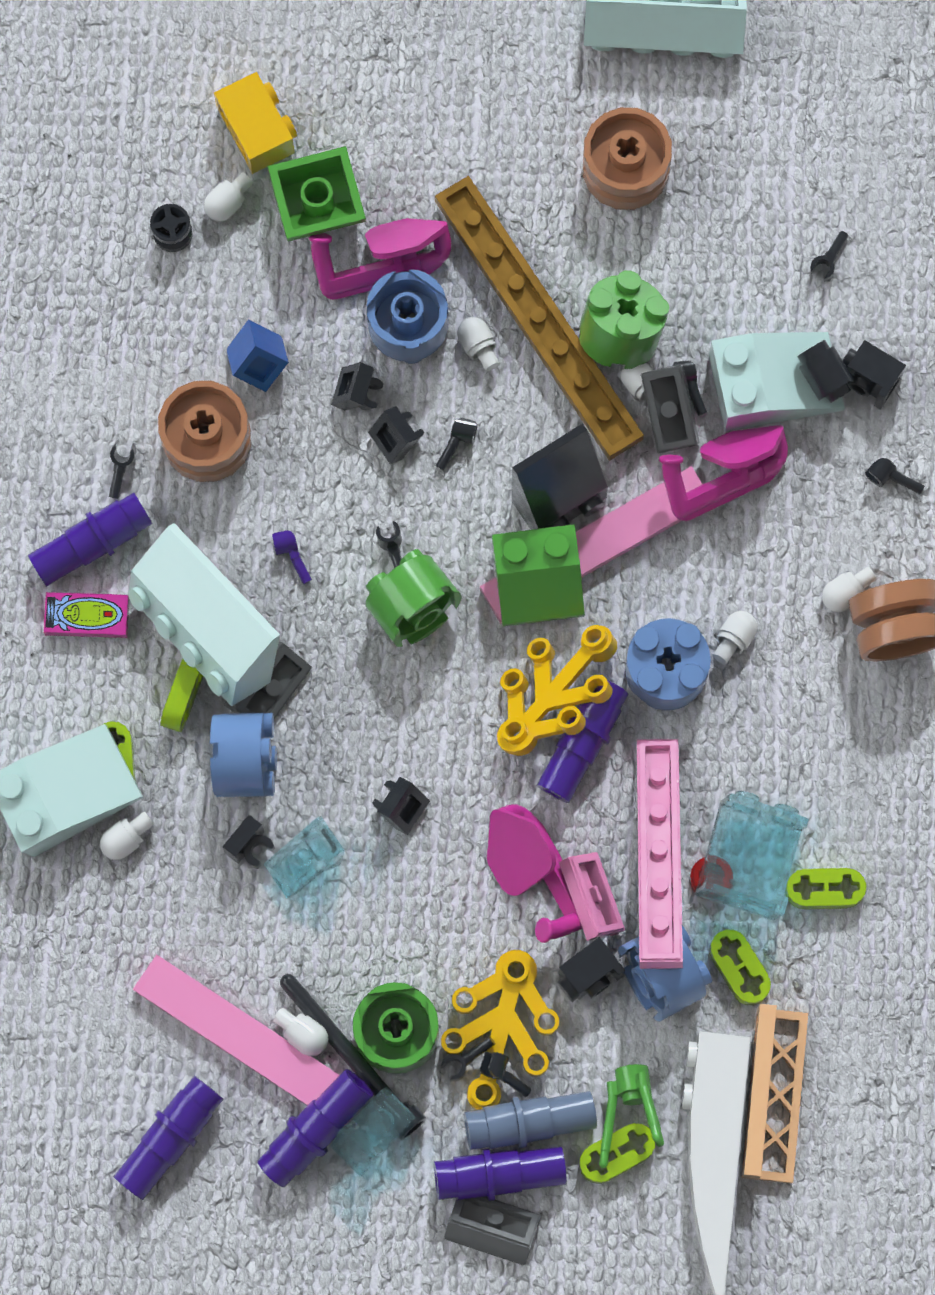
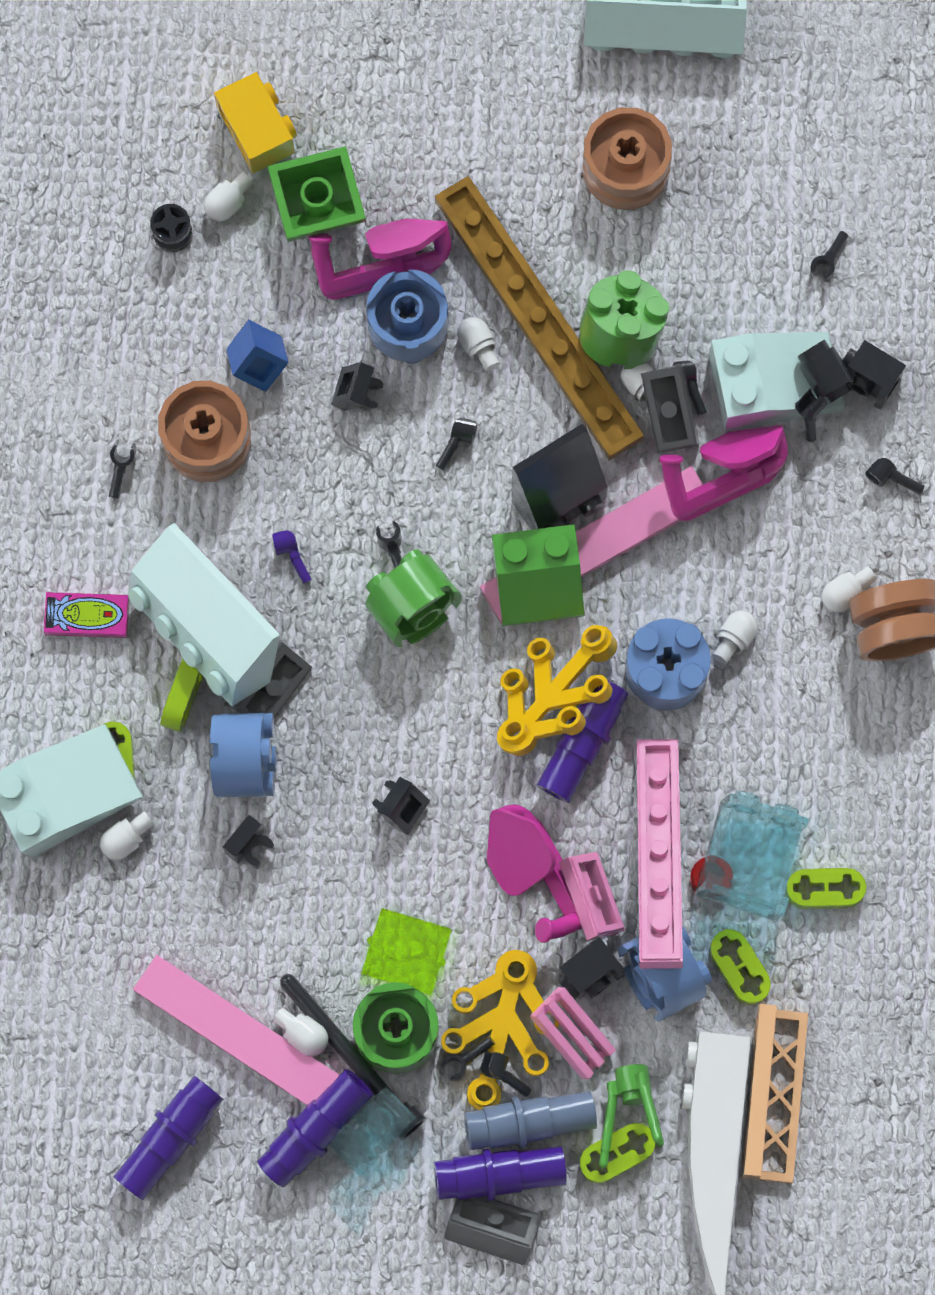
(90, 539): dark purple piece -> none
(305, 857): clear light blue slope -> none
(394, 434): black tile -> none
(406, 951): none -> clear neon green piece
(595, 1058): none -> bright pink tile
(809, 408): none -> black hand

